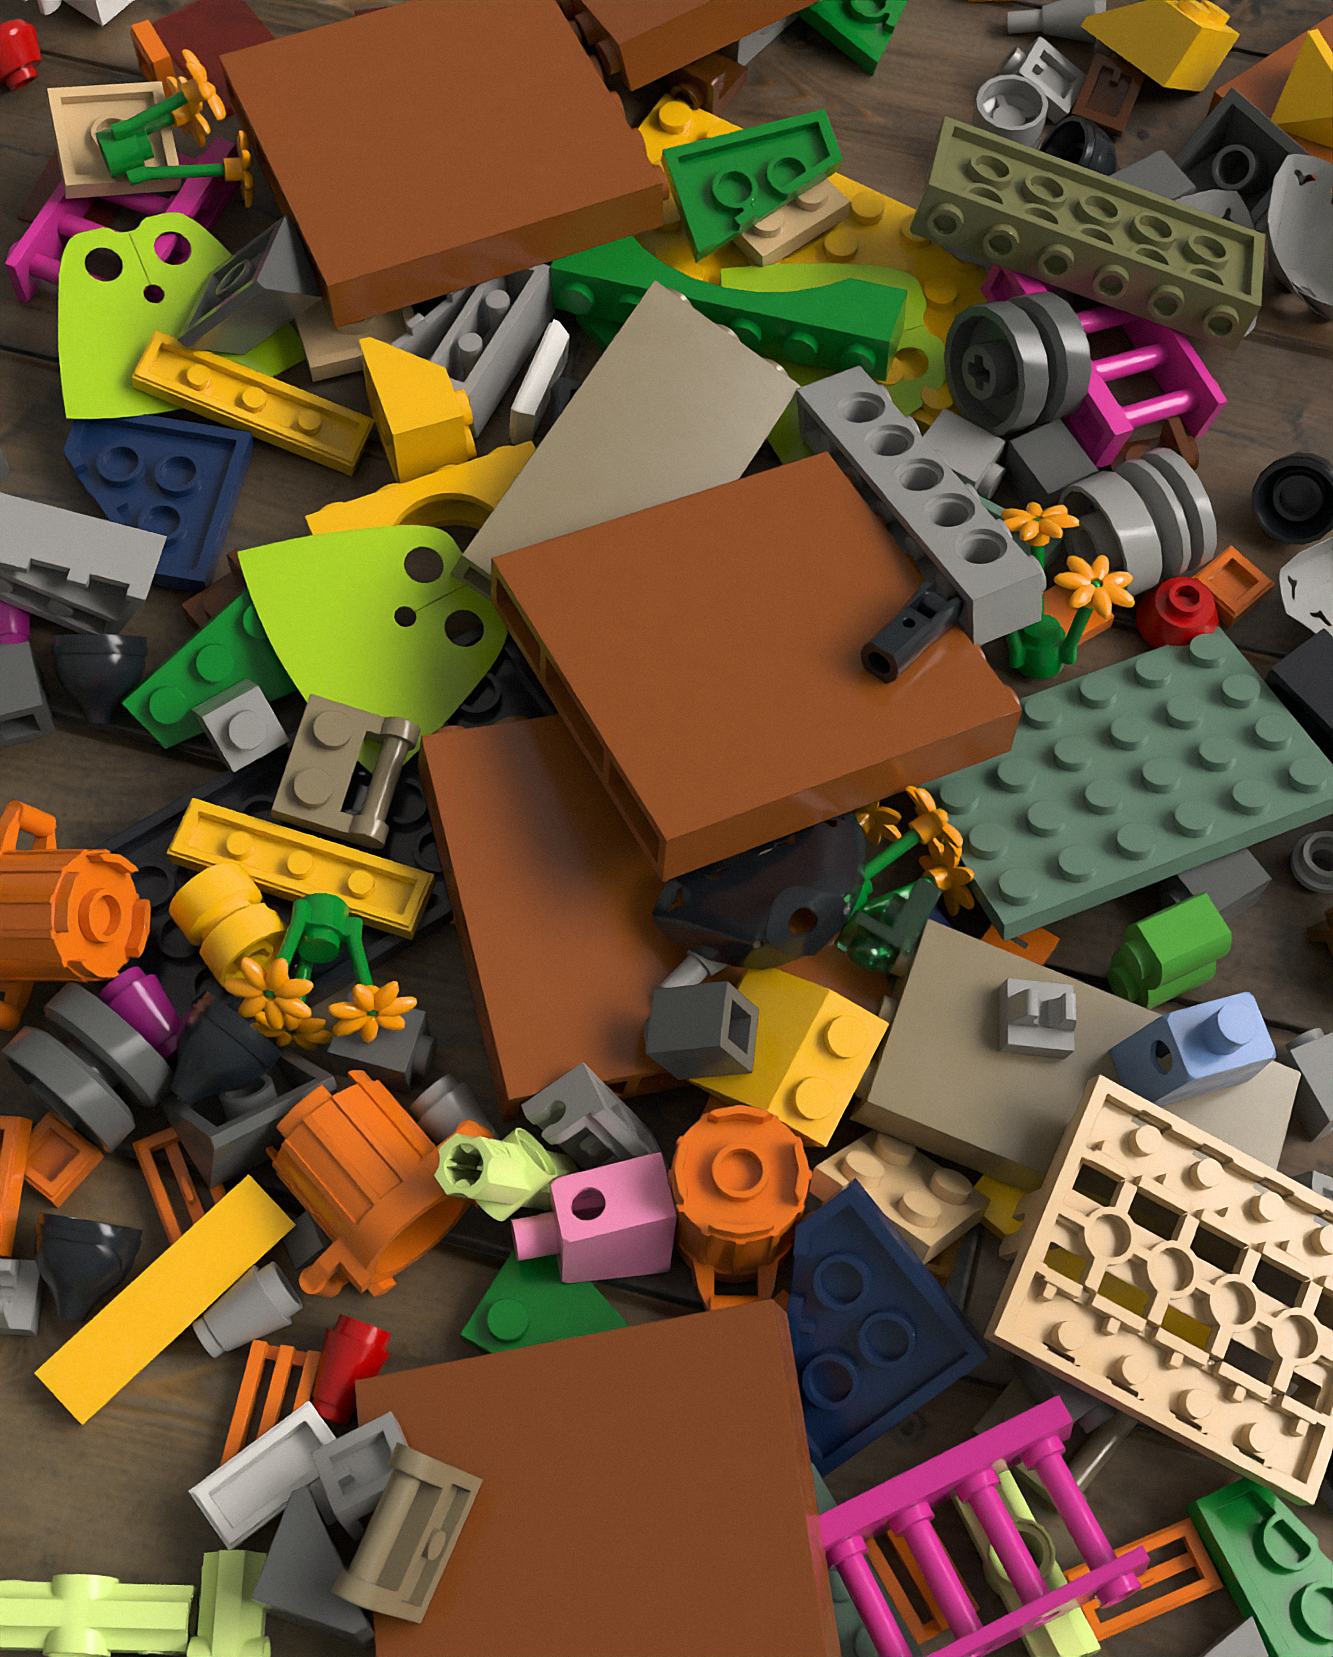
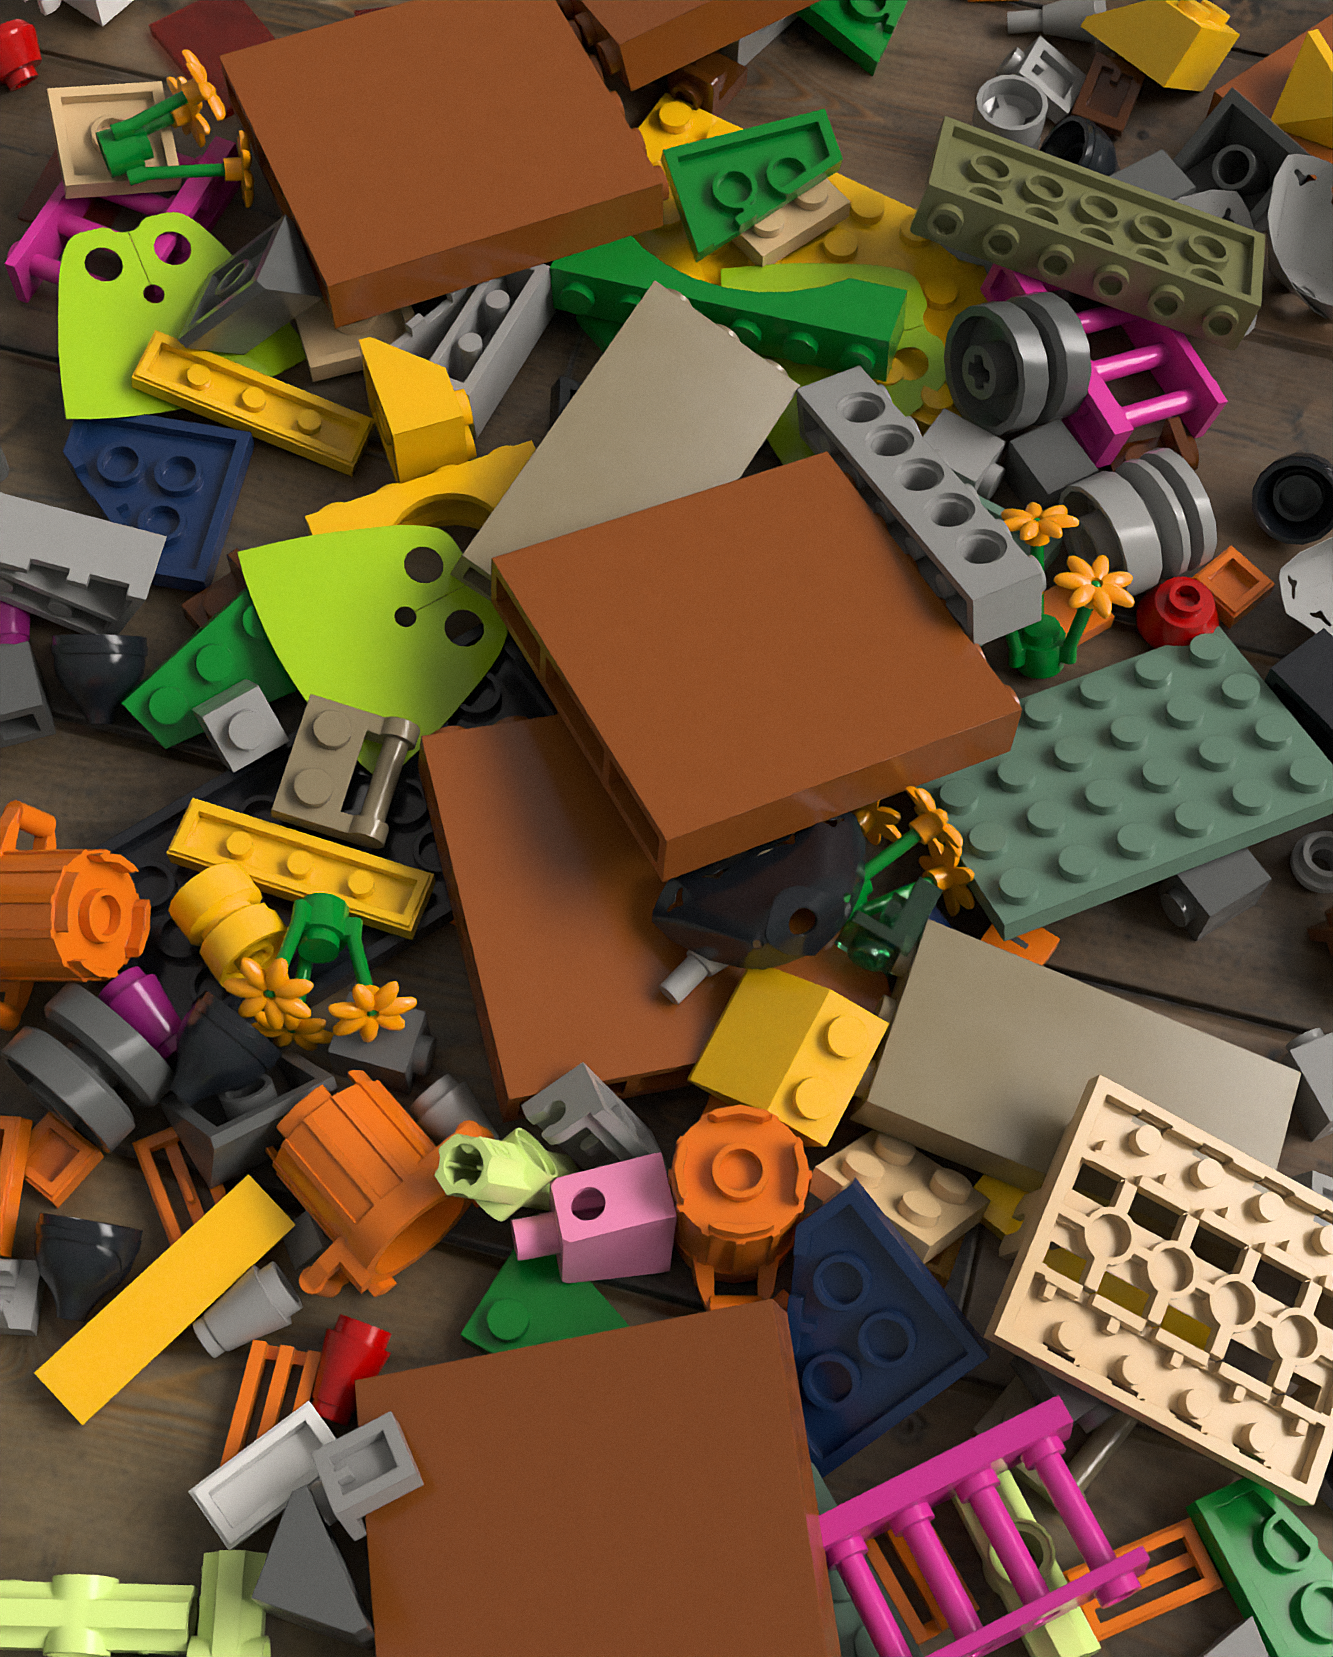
(152, 55): orange tile -> none
(409, 1536): dark tan plate -> none
(537, 384): white tile -> none
(702, 1030): dark grey brick -> none
(910, 632): black bar -> none
(1037, 1018): light grey tile -> none
(1169, 952): bright green brick -> none
(1209, 1048): medium blue torso -> none

